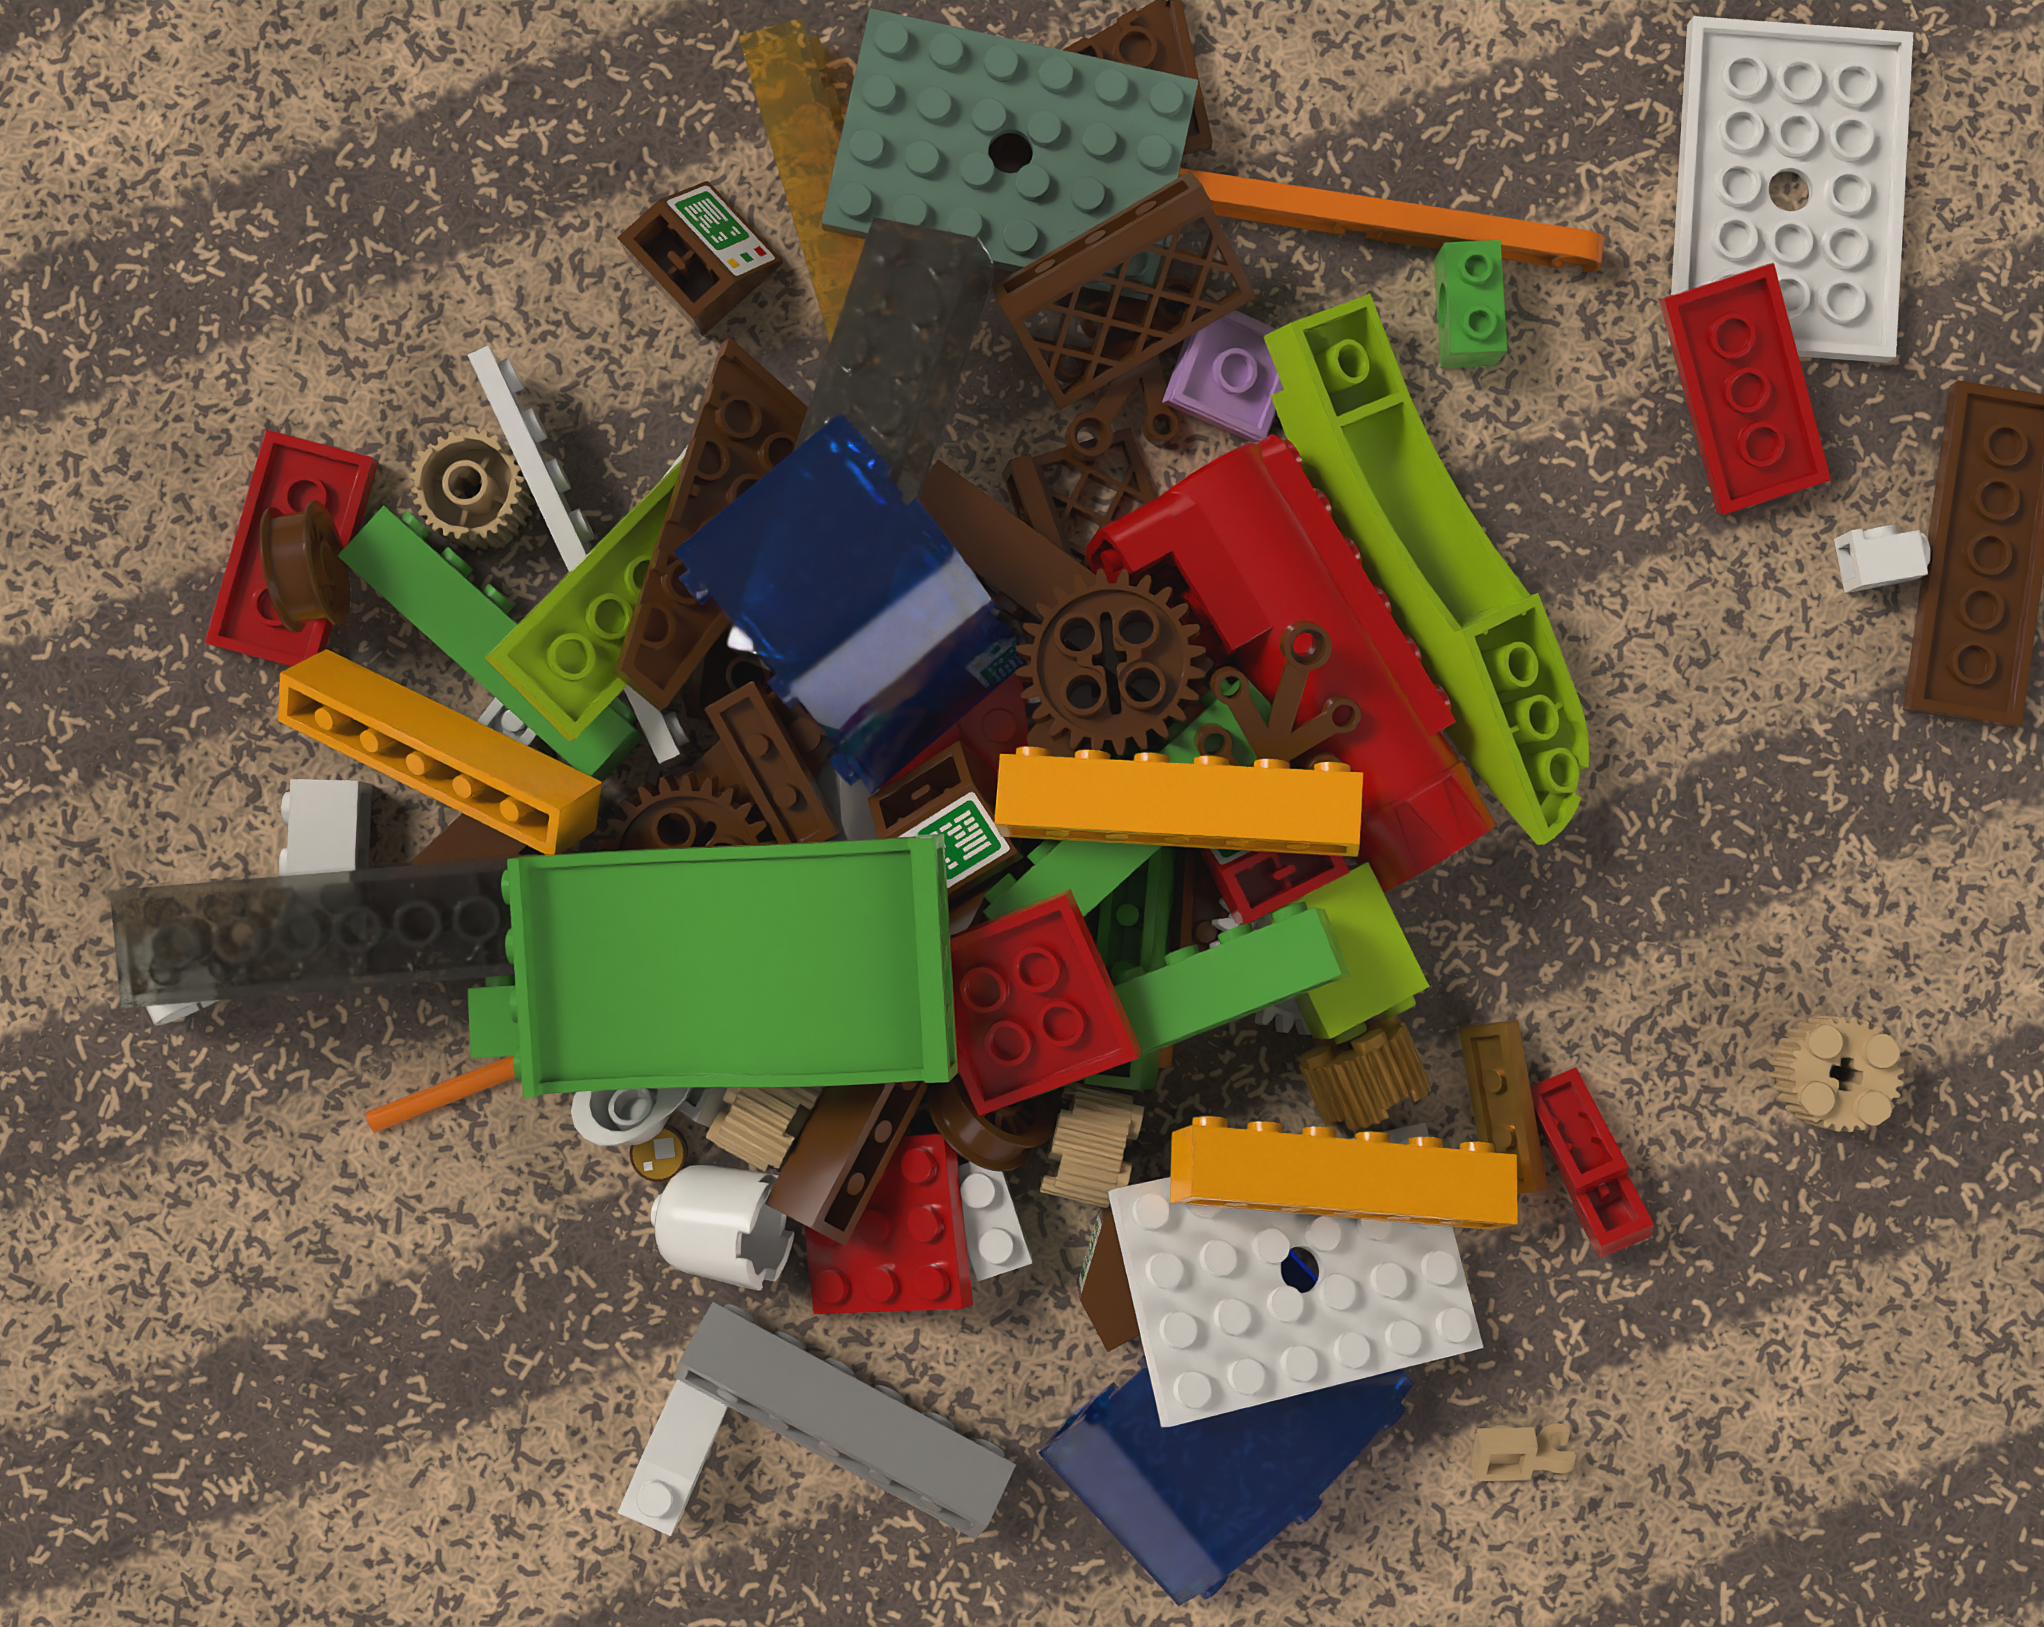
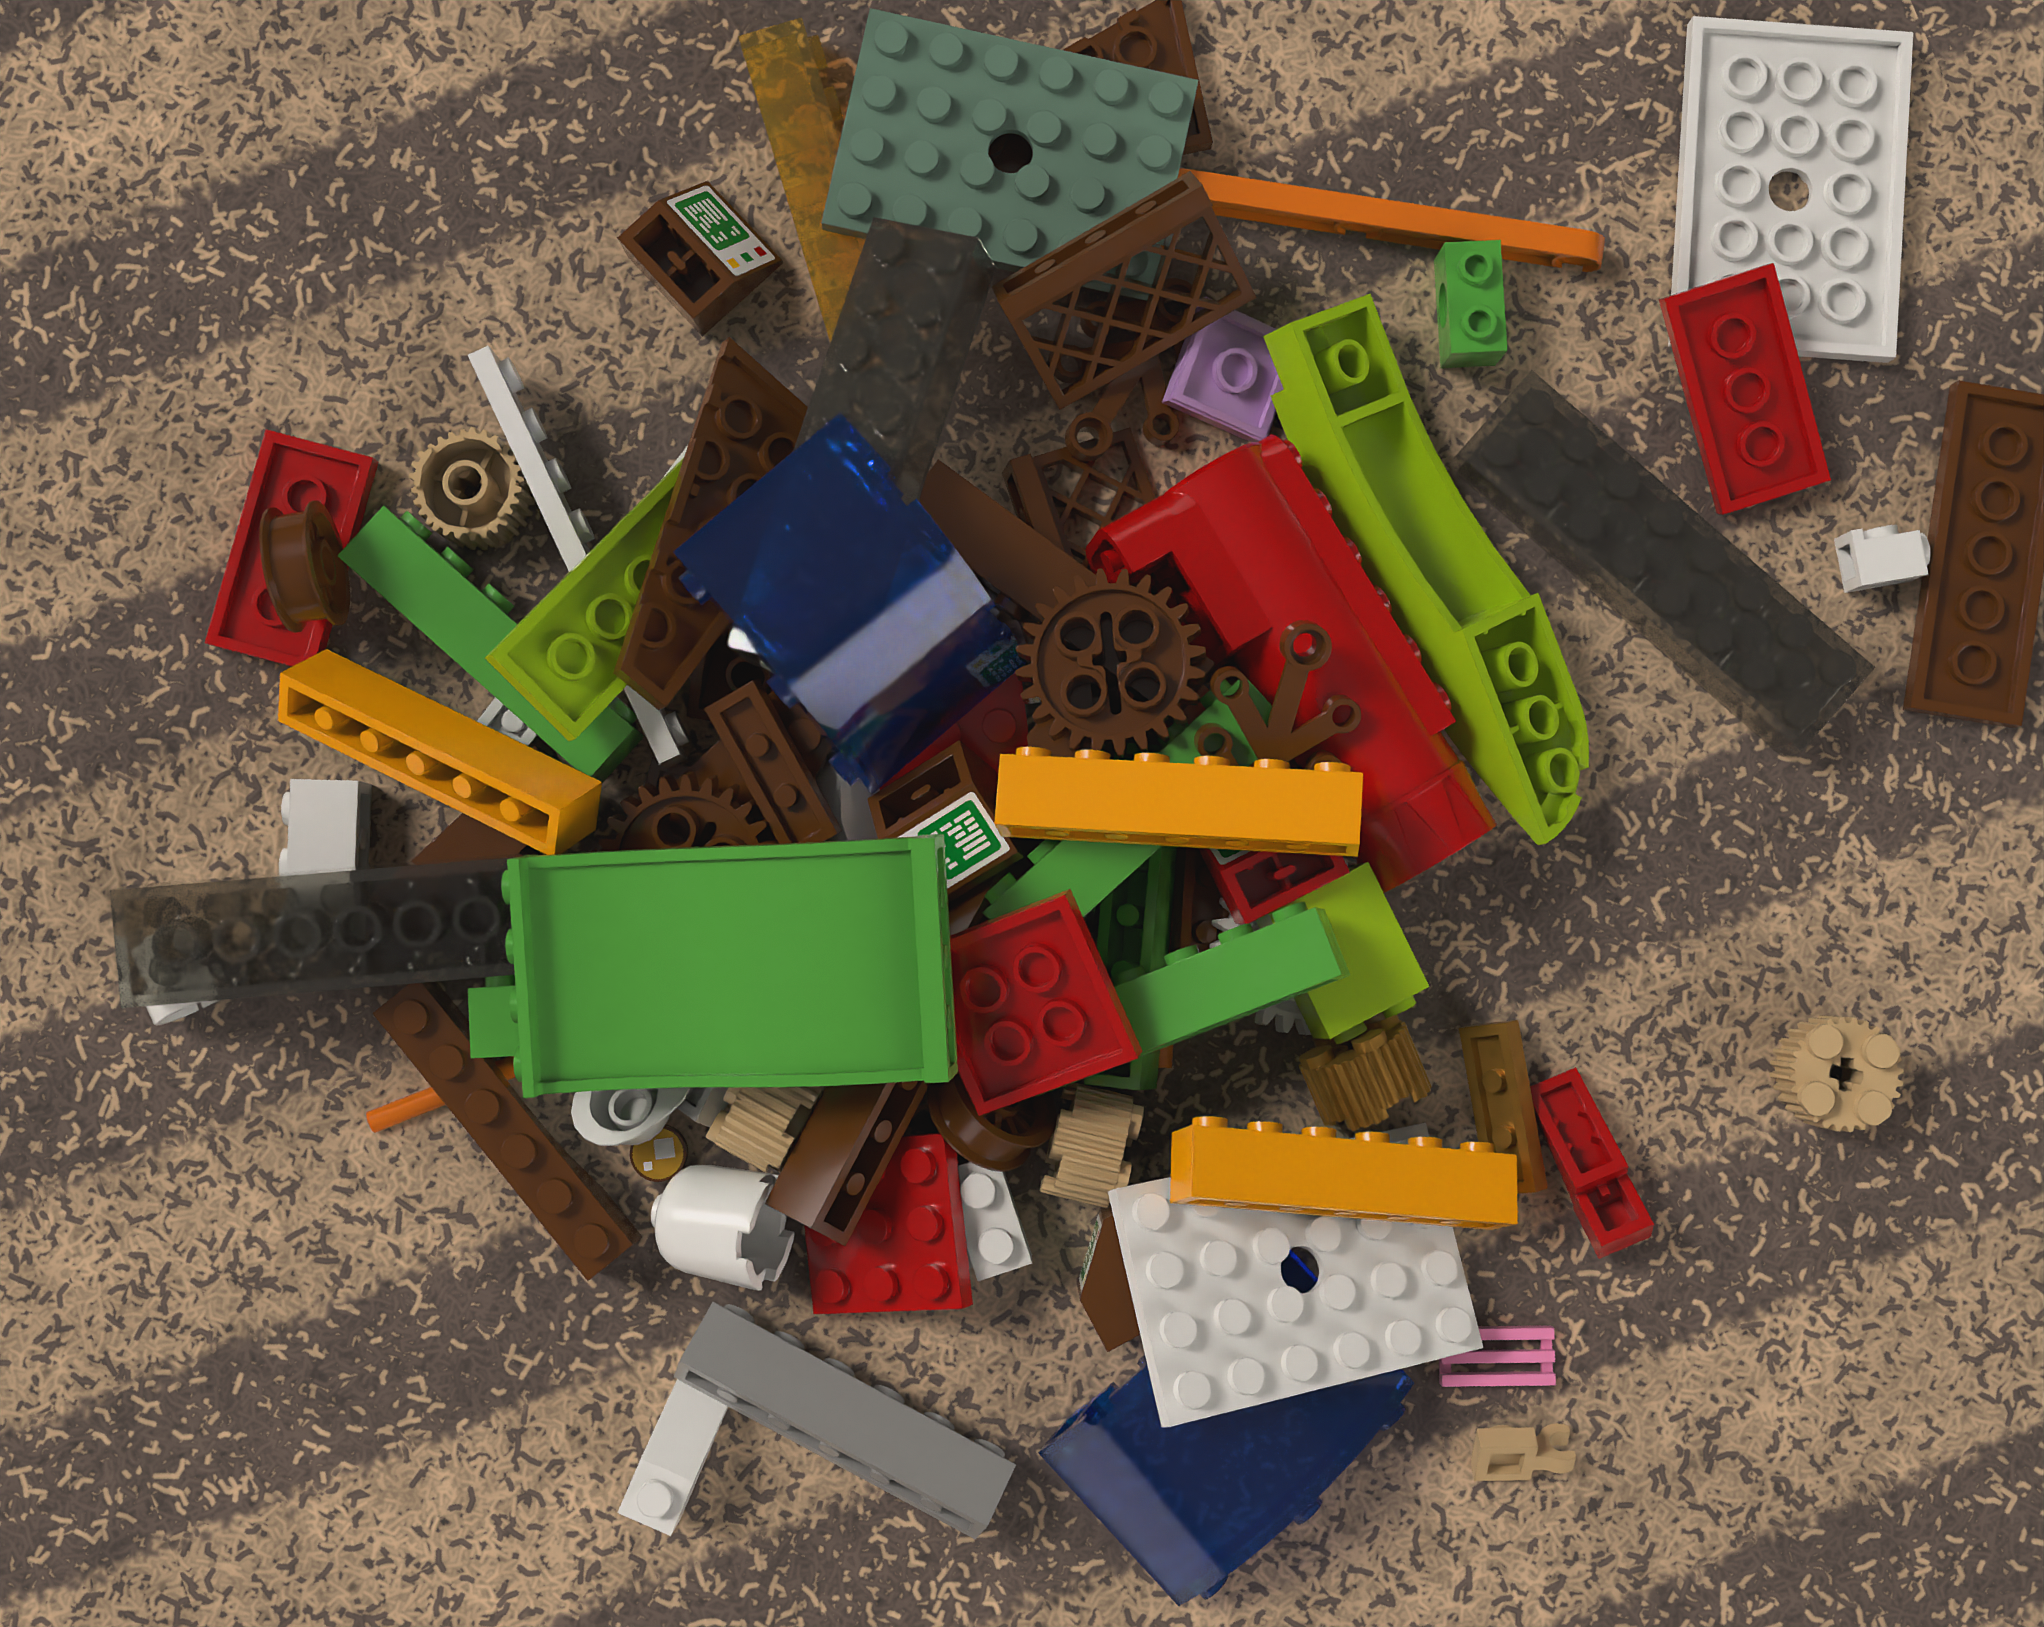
(530, 1159): none -> reddish brown arch
(1544, 1356): none -> bright pink tile
(1661, 566): none -> clear smoke brick

